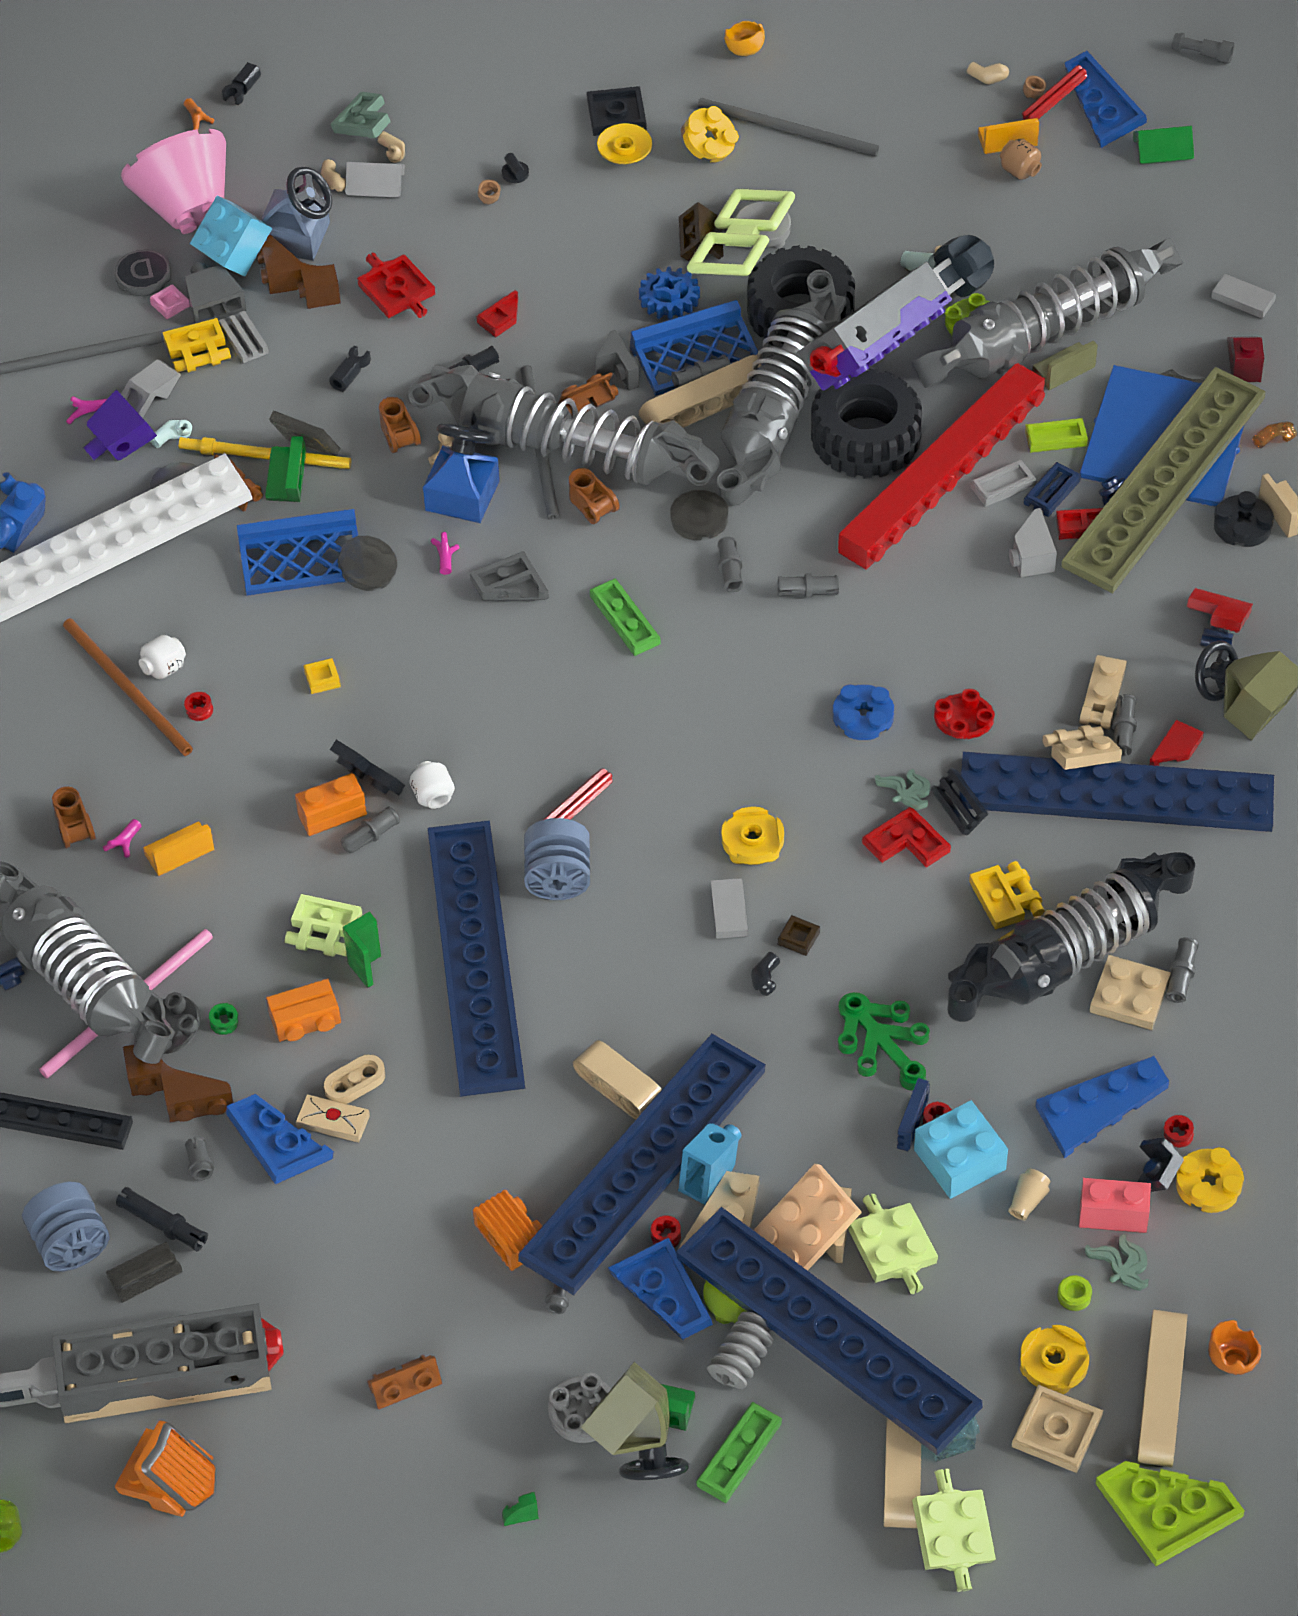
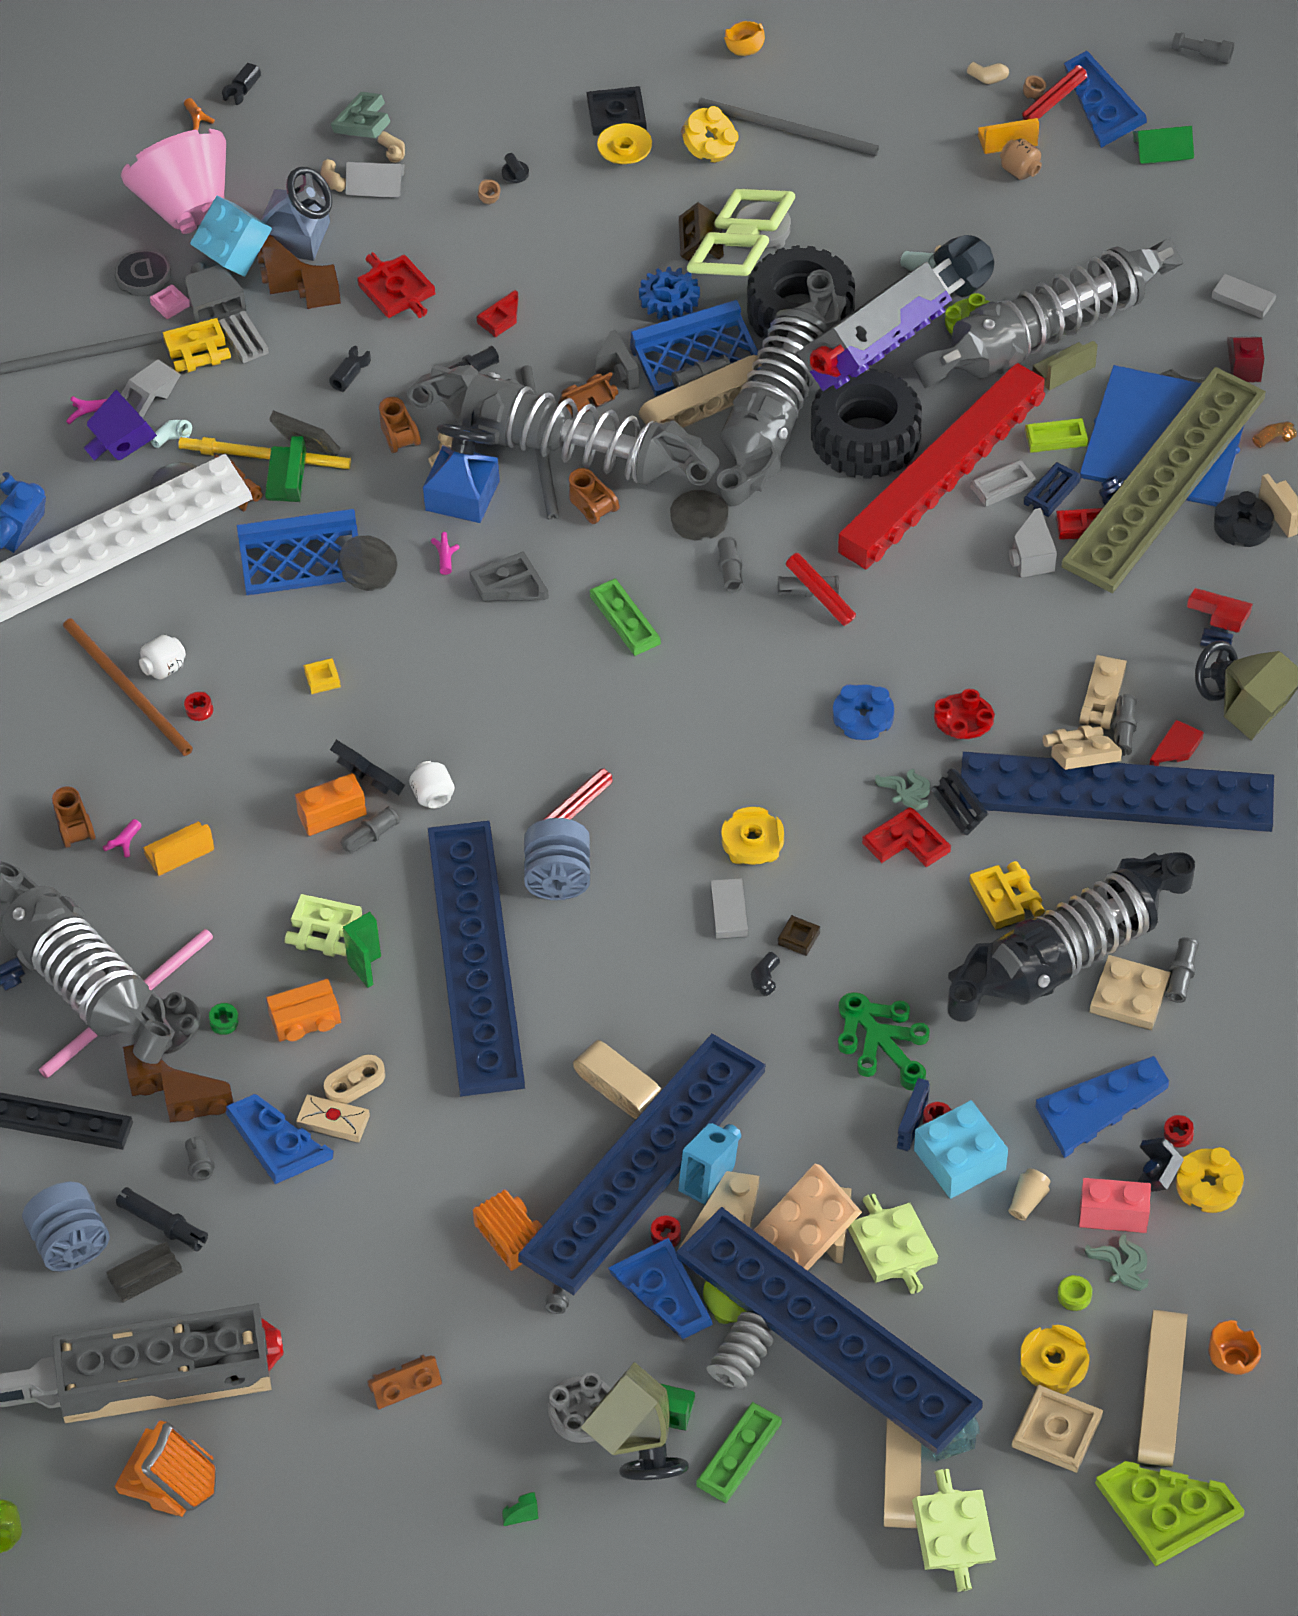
(820, 589): none -> red axle

